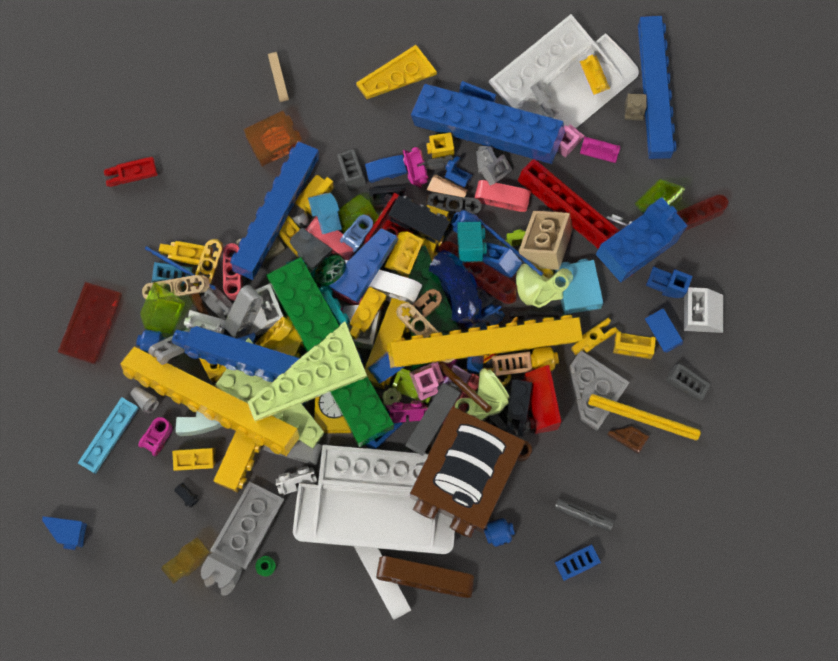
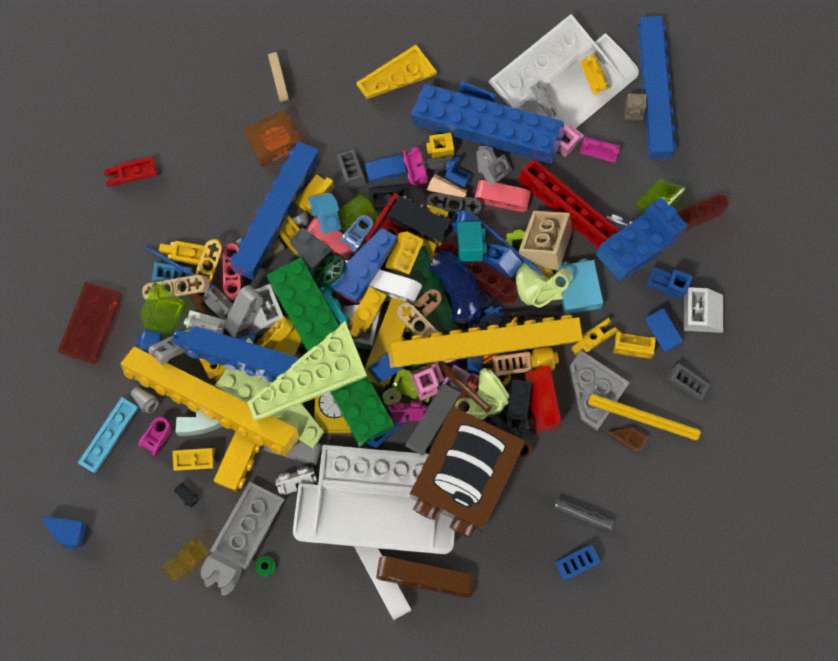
(499, 532): blue head -> none

